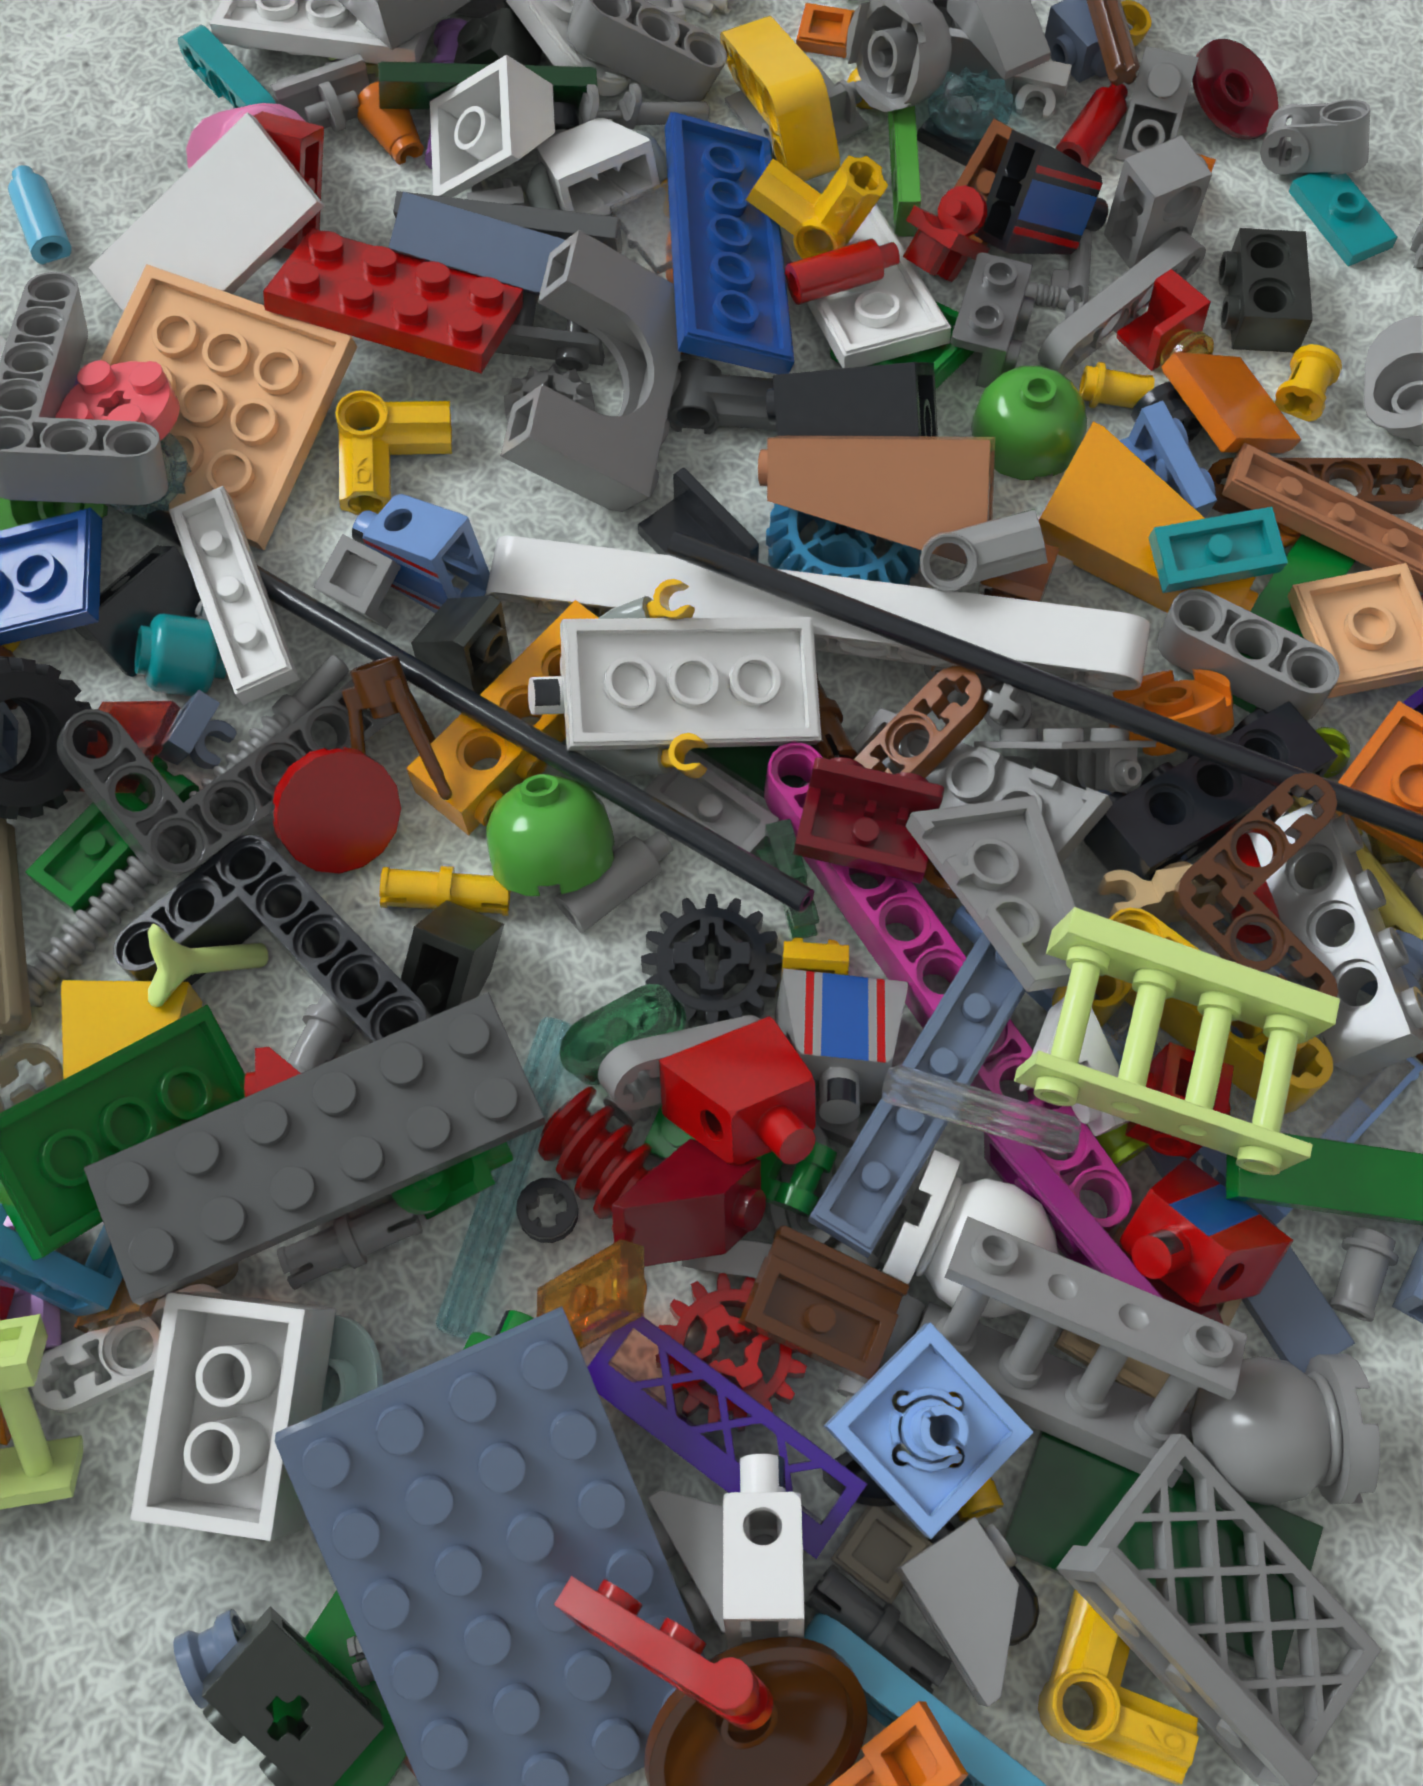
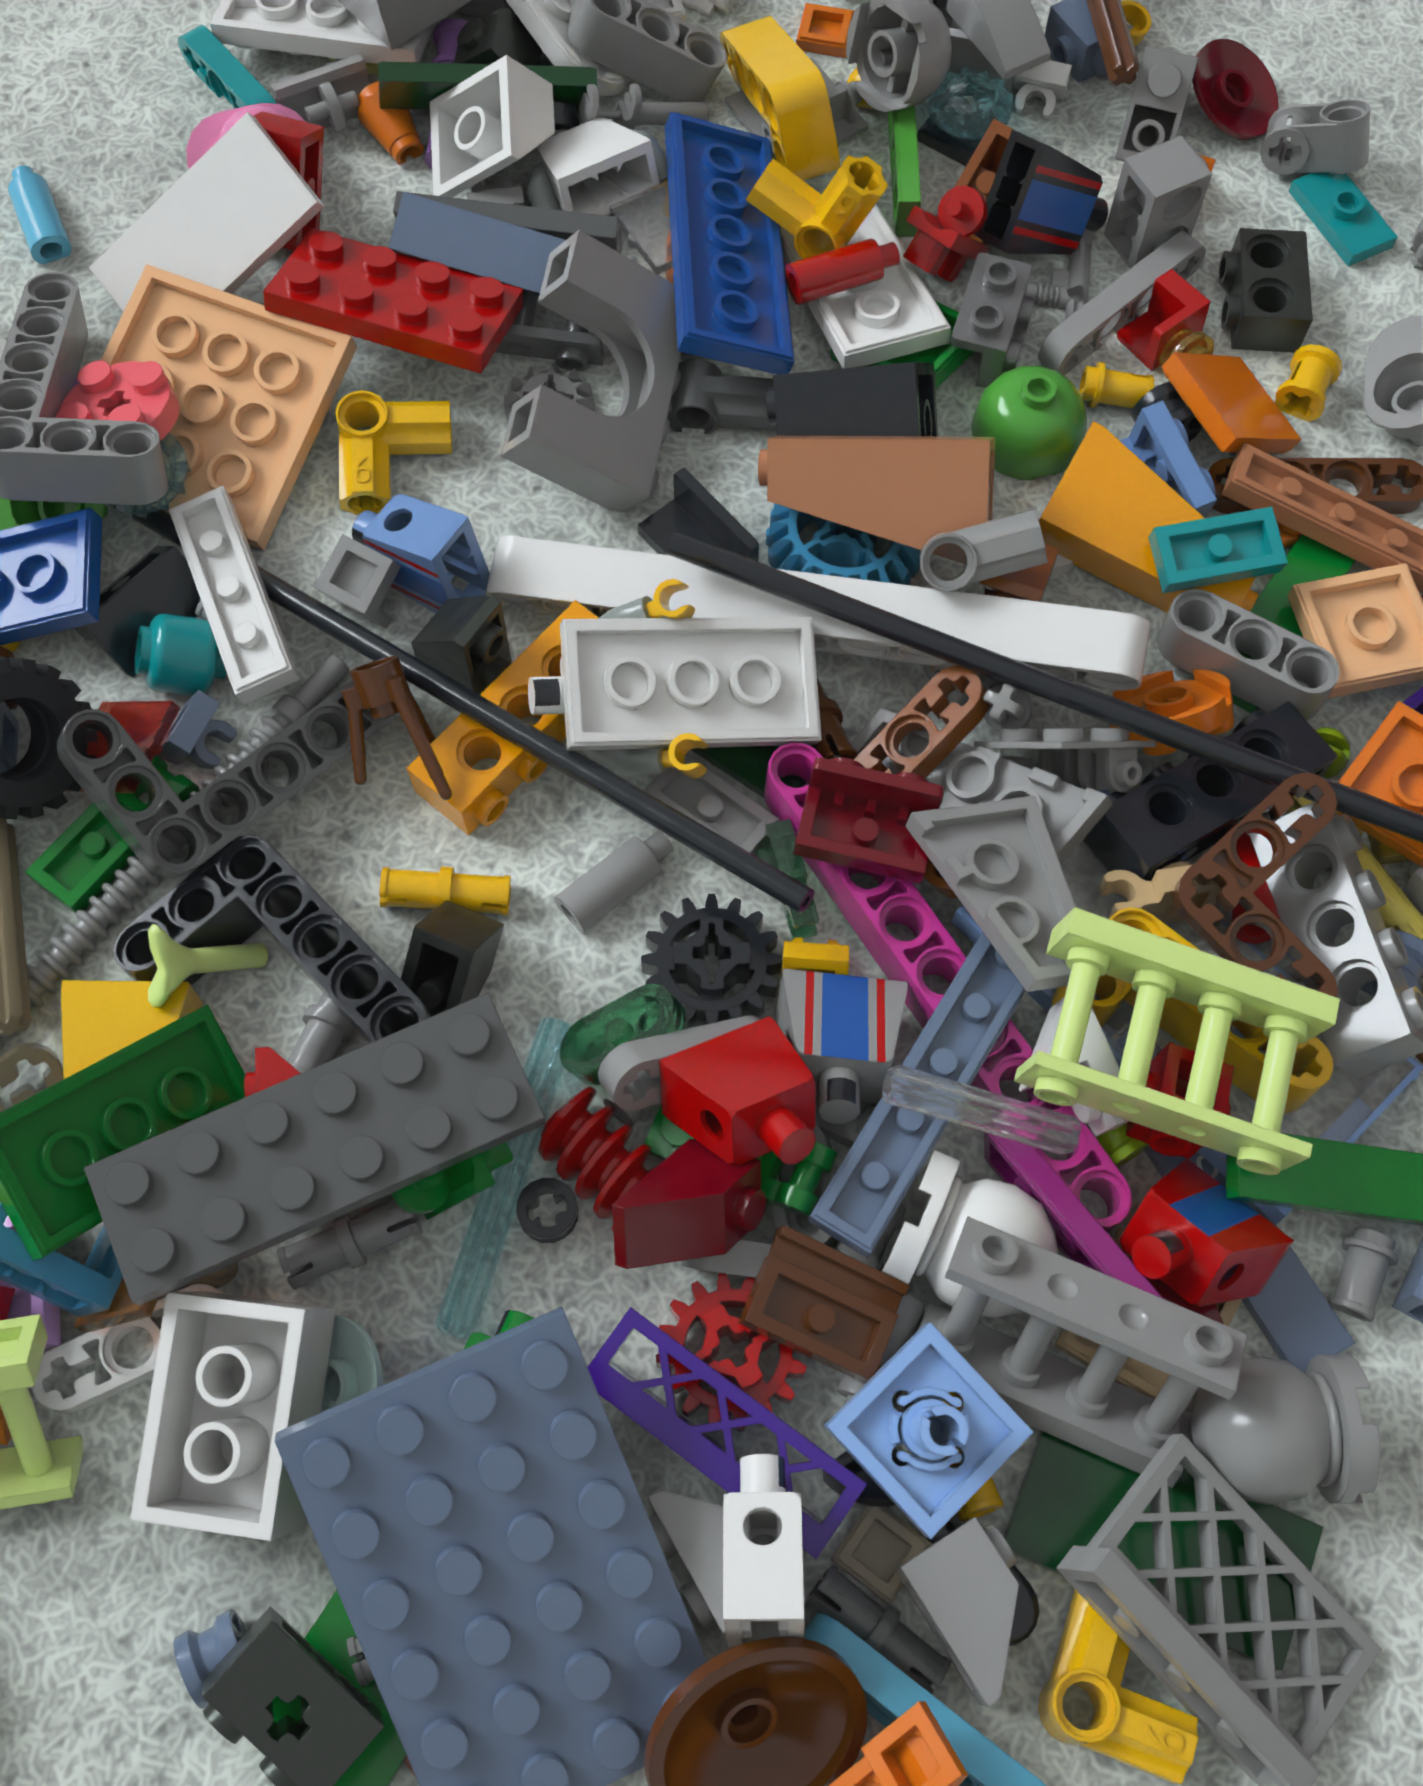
(336, 809): red tile -> none
(549, 836): bright green cylinder -> none
(599, 1292): clear orange plate -> none
(669, 1653): red plate -> none
(1094, 124): red cylinder -> none

